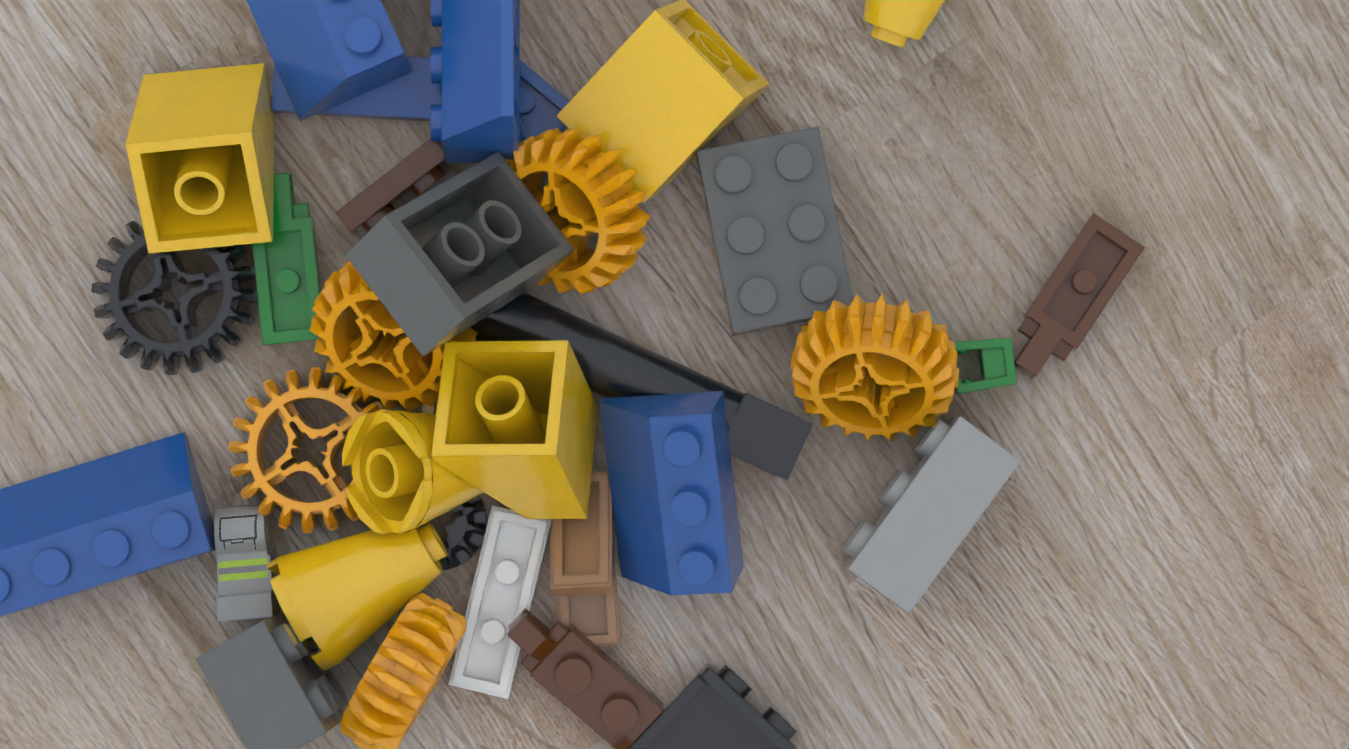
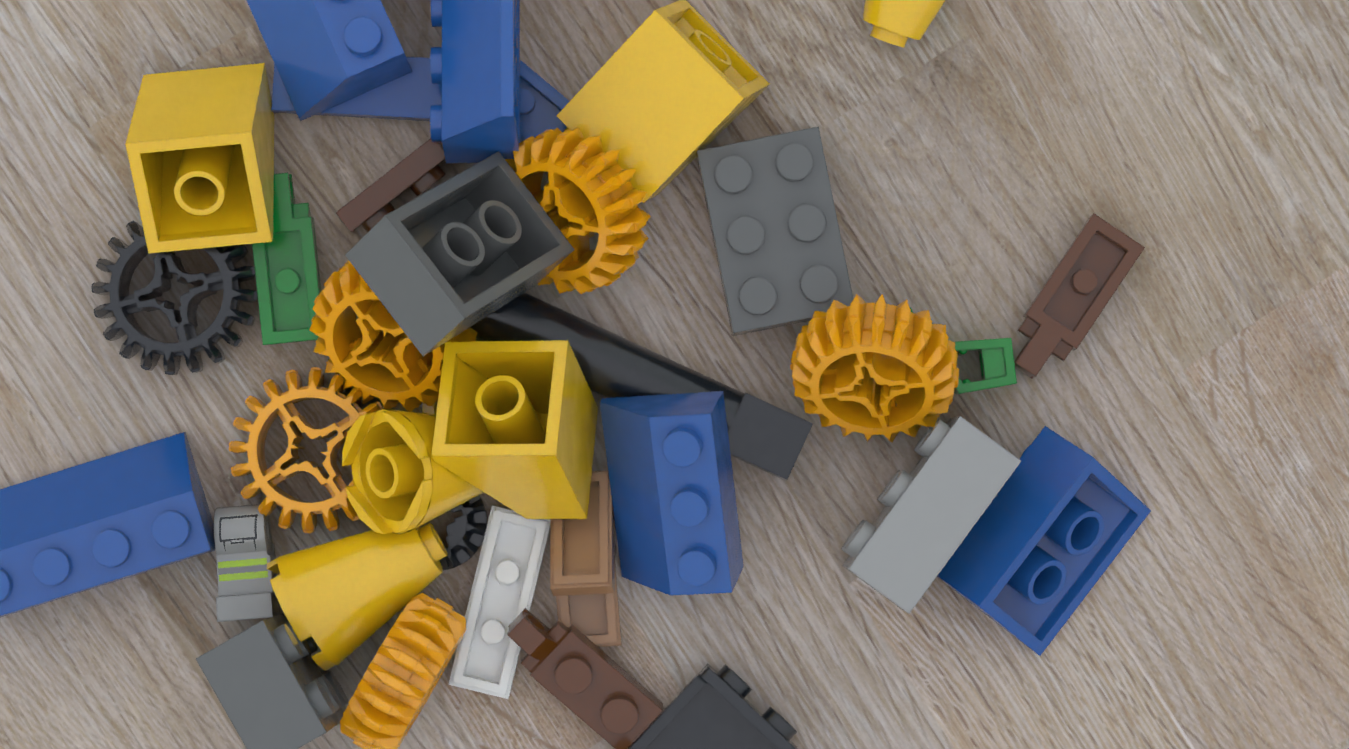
(1044, 540): none -> blue slope

